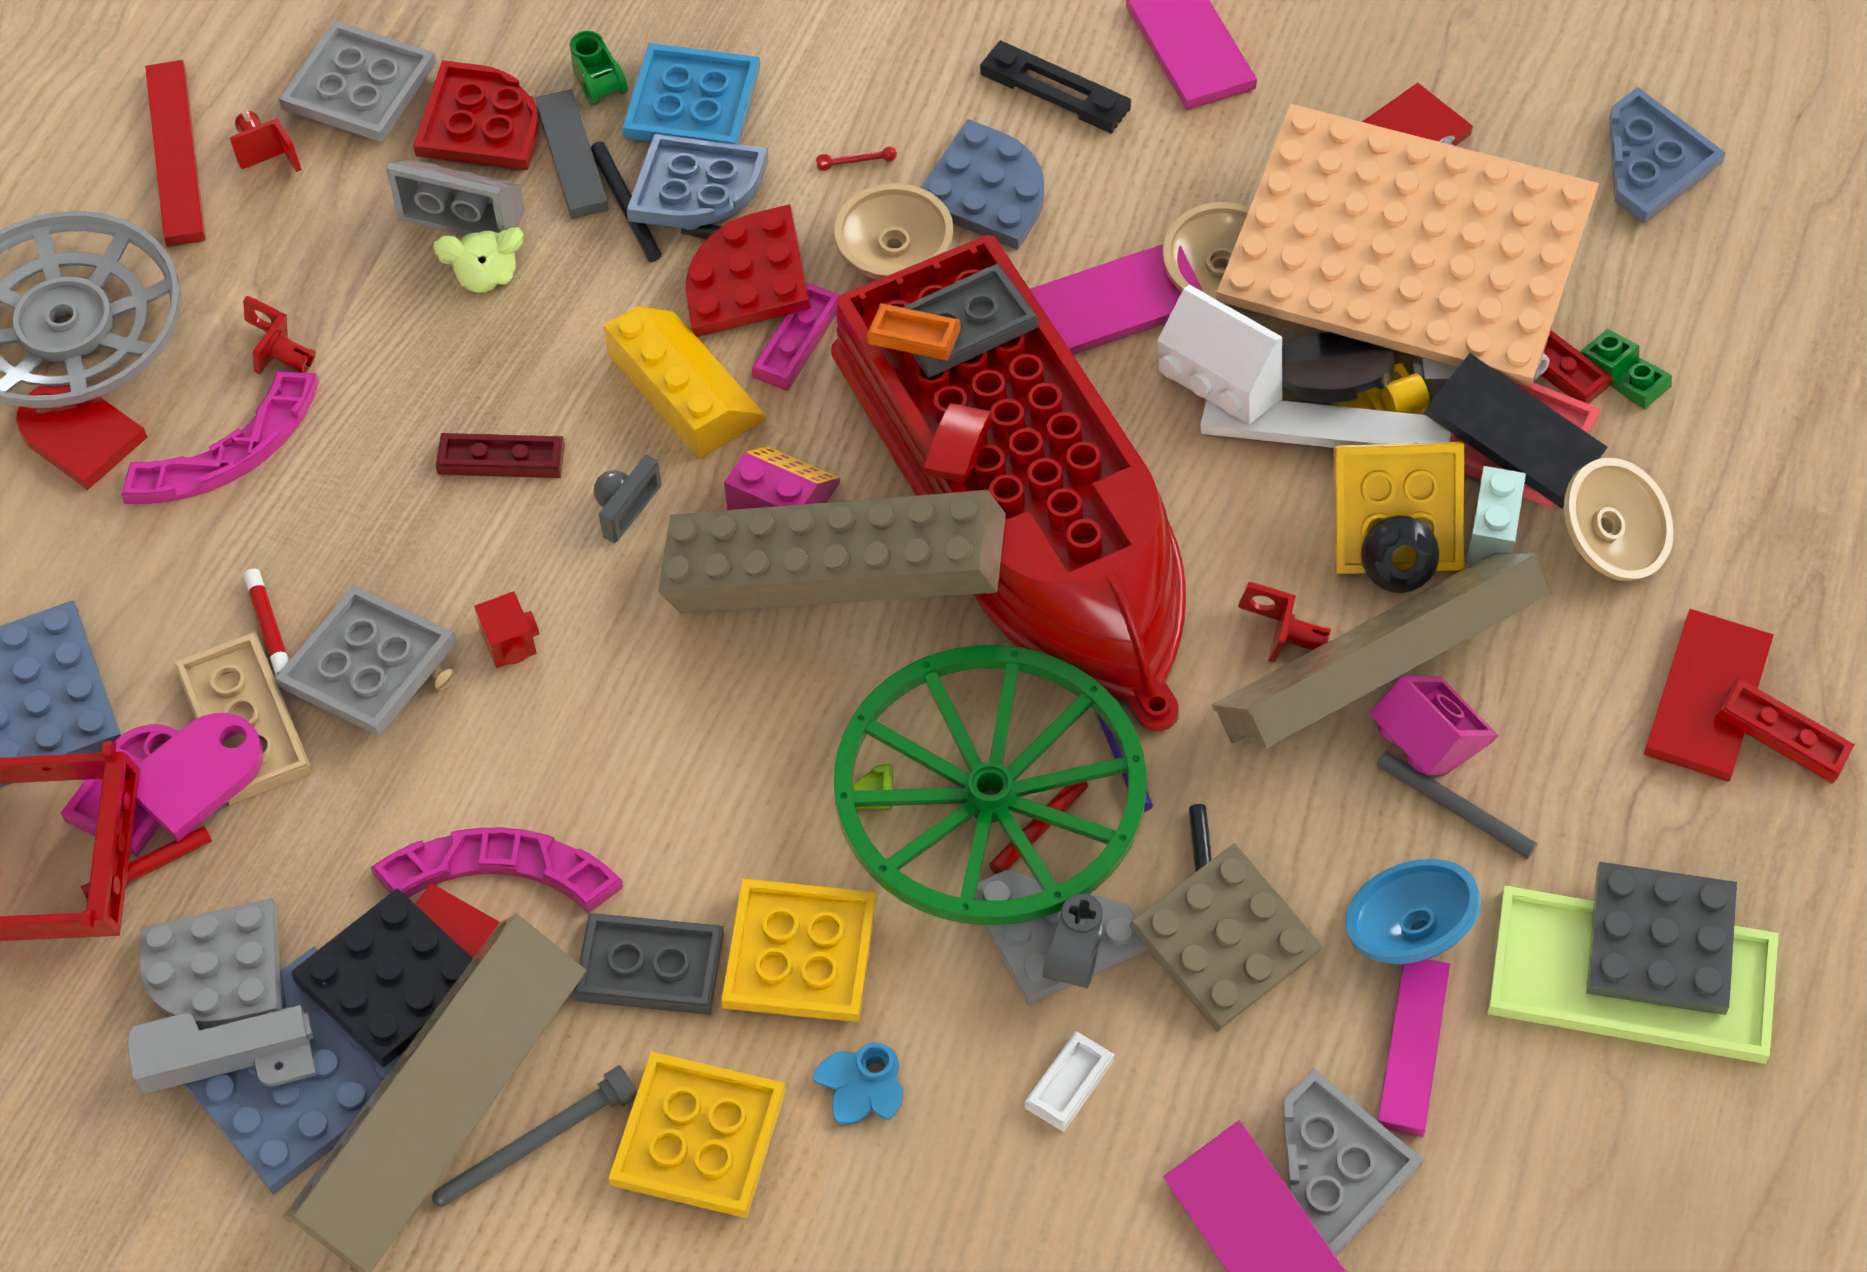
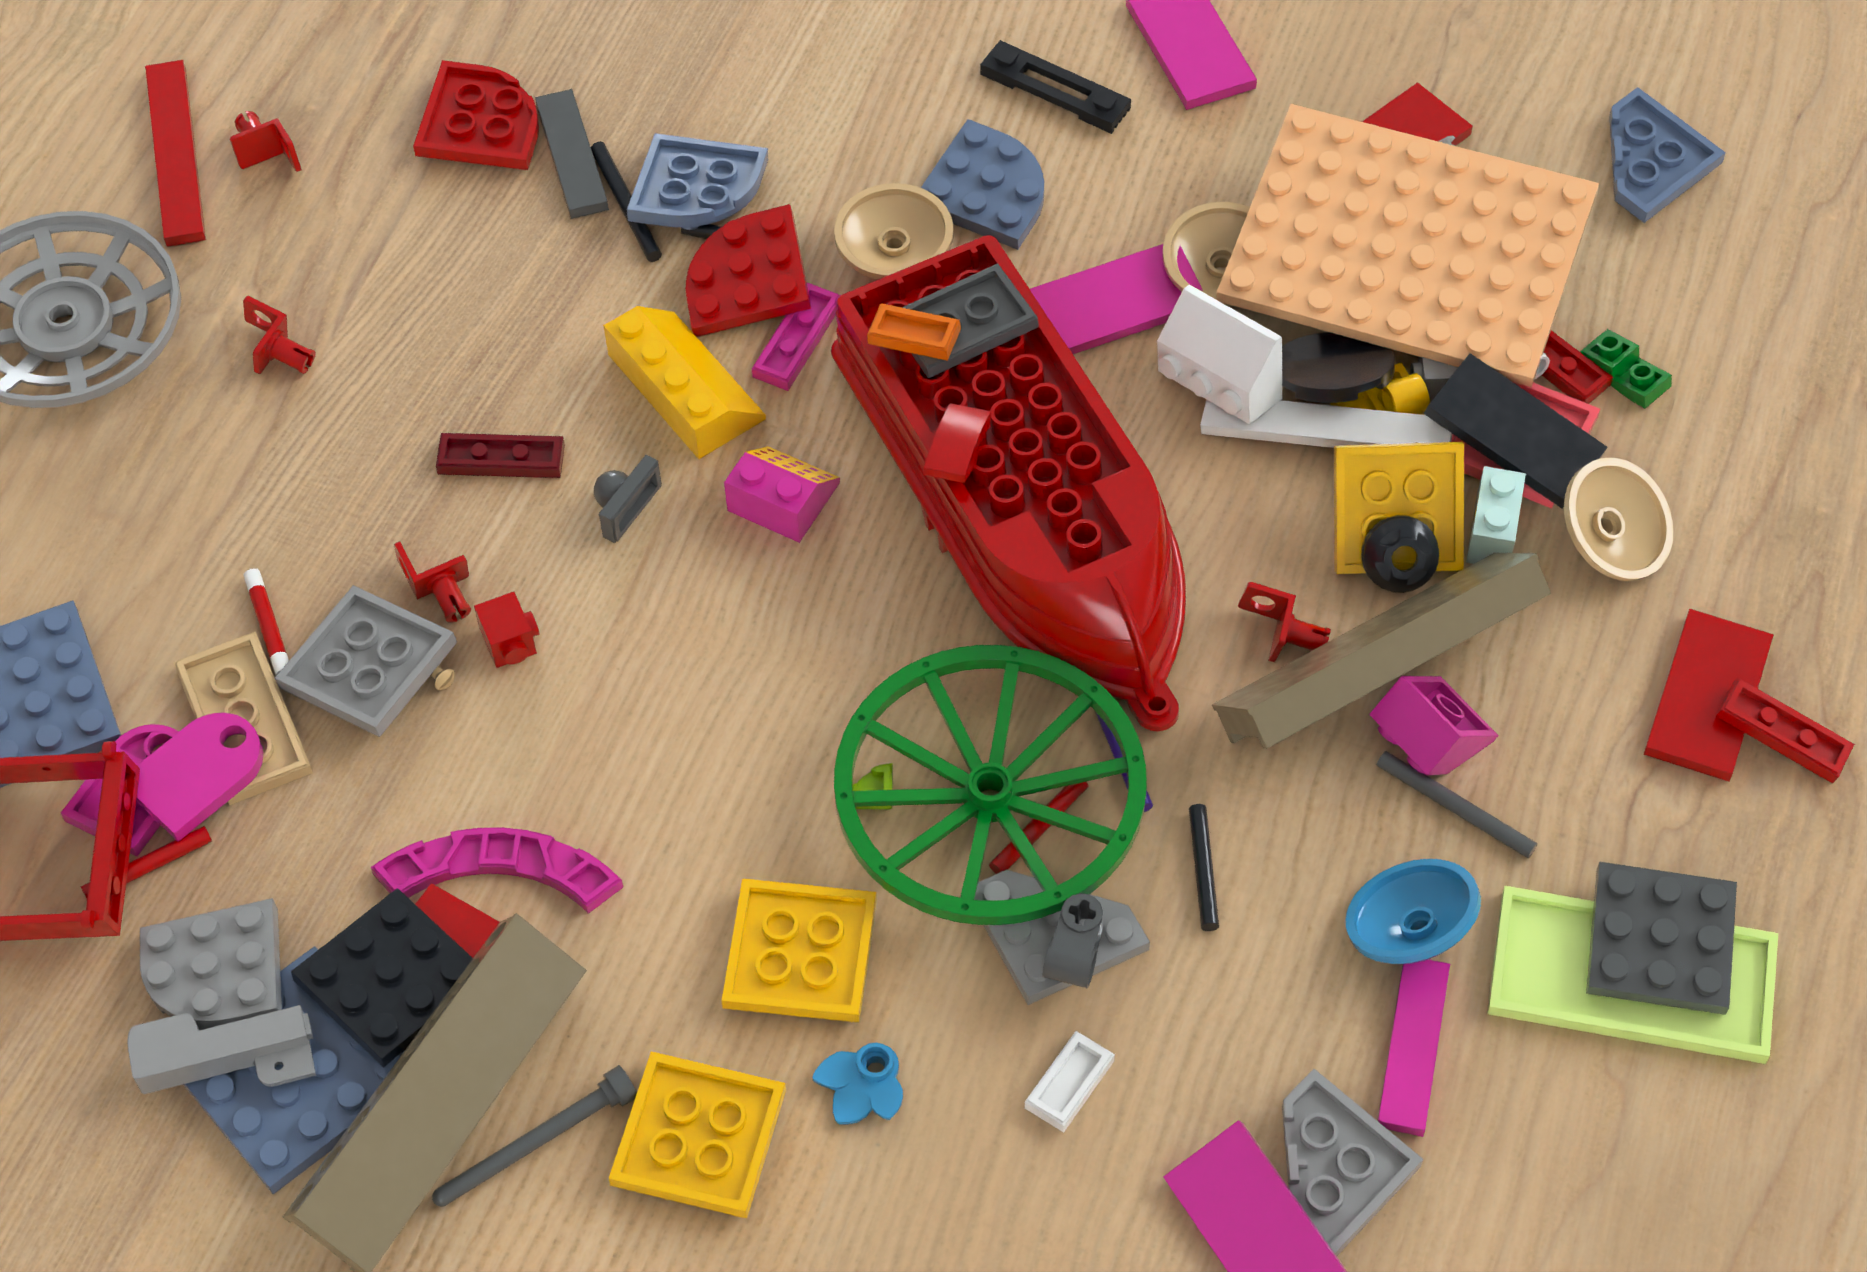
(81, 437): red tile -> none
(231, 456): dark pink tile -> none
(358, 81): light grey plate -> none
(439, 581): none -> red bracket
(453, 198): light grey slope -> none
(465, 254): yellowish green hair -> none
(595, 67): green piece -> none
(649, 963): dark grey tile -> none
(691, 94): dark azure plate -> none
(825, 162): red hinge -> none
(833, 552): dark tan brick -> none
(1225, 936): dark tan plate -> none

